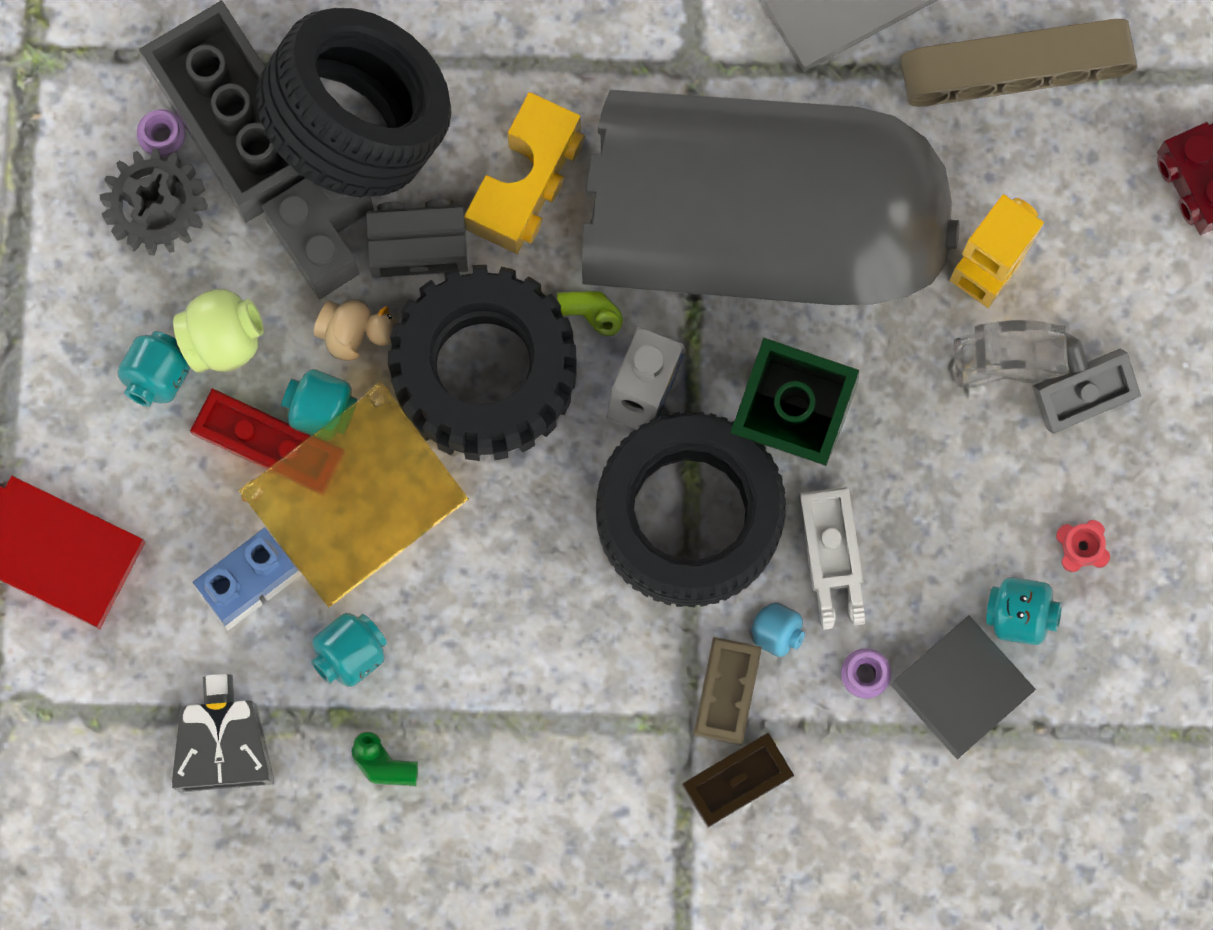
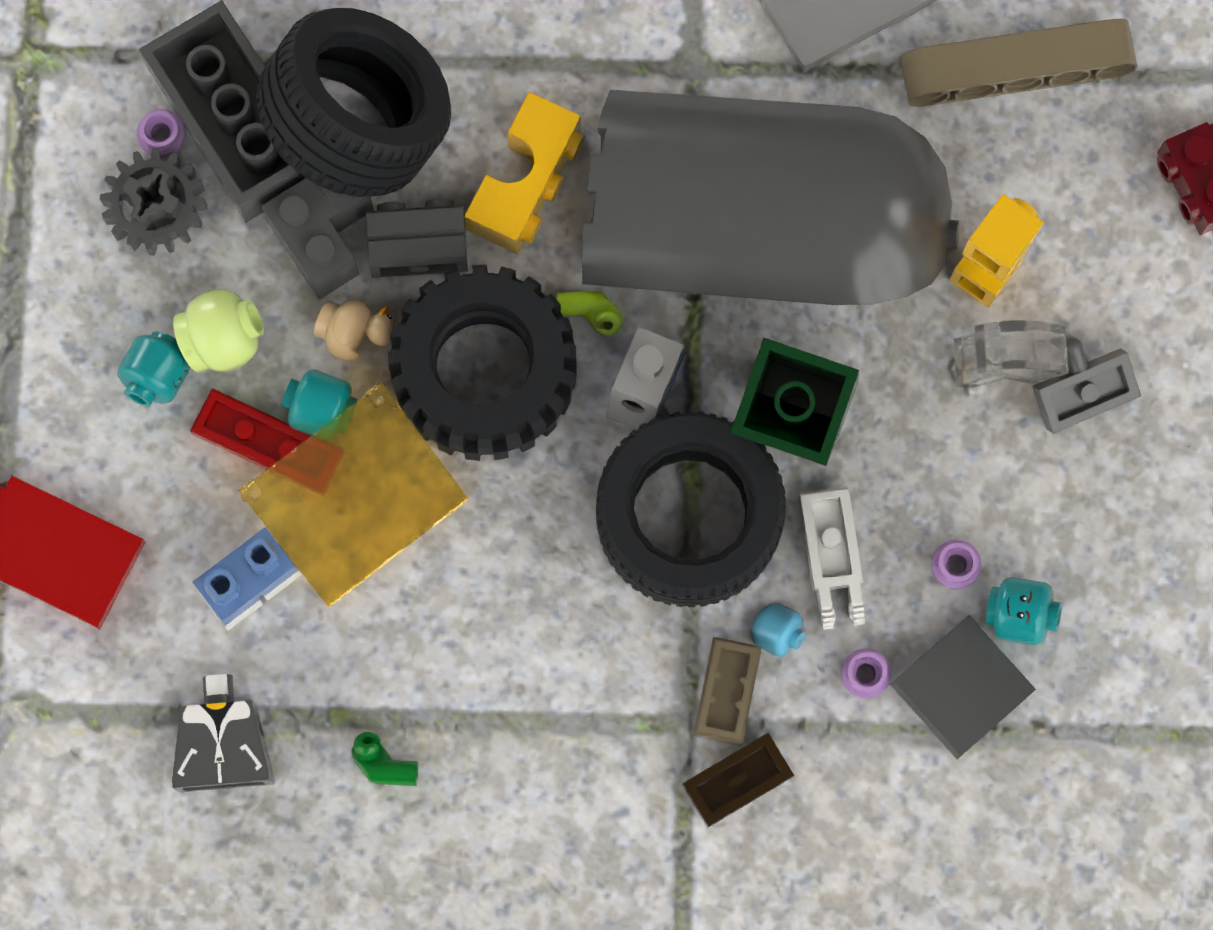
(348, 649): teal head -> none
(963, 551): none -> lavender plate
(1093, 536): coral plate -> none

